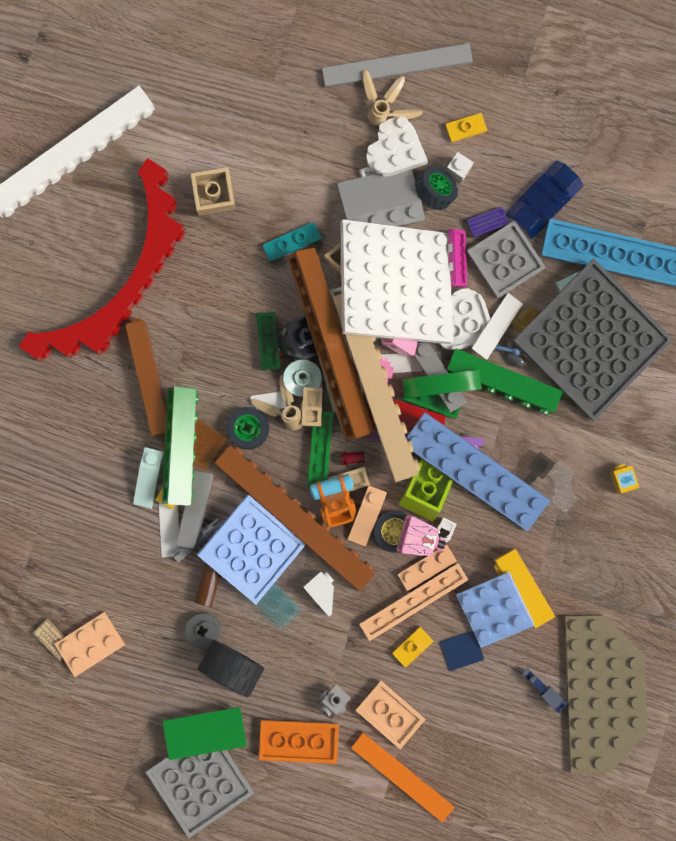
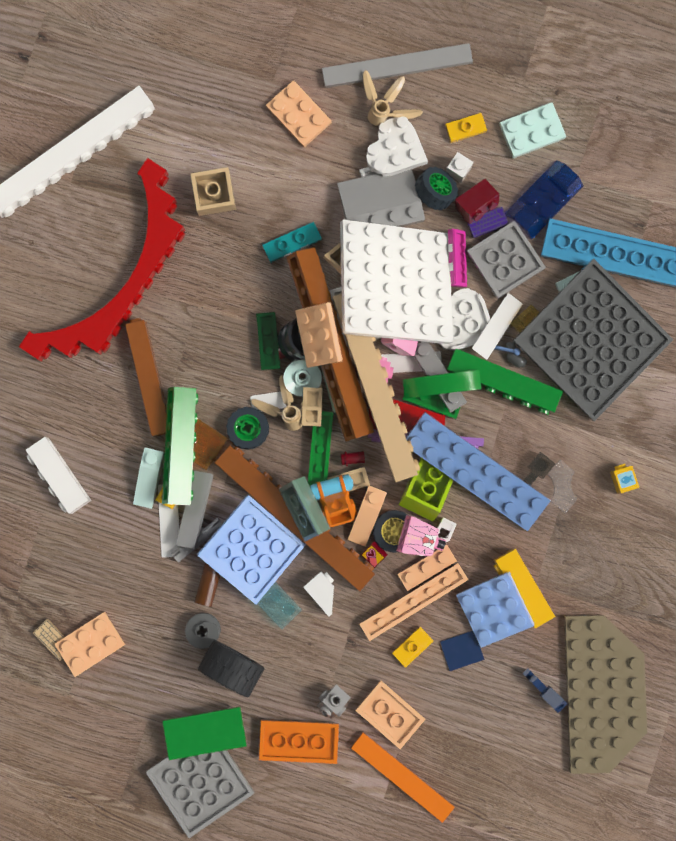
(58, 475): none -> white brick
(298, 114): none -> light nougat plate
(304, 508): none -> sand green slope
(318, 335): none -> light nougat plate
(374, 554): none -> tile
(477, 201): none -> dark red brick
(532, 130): none -> light aqua plate

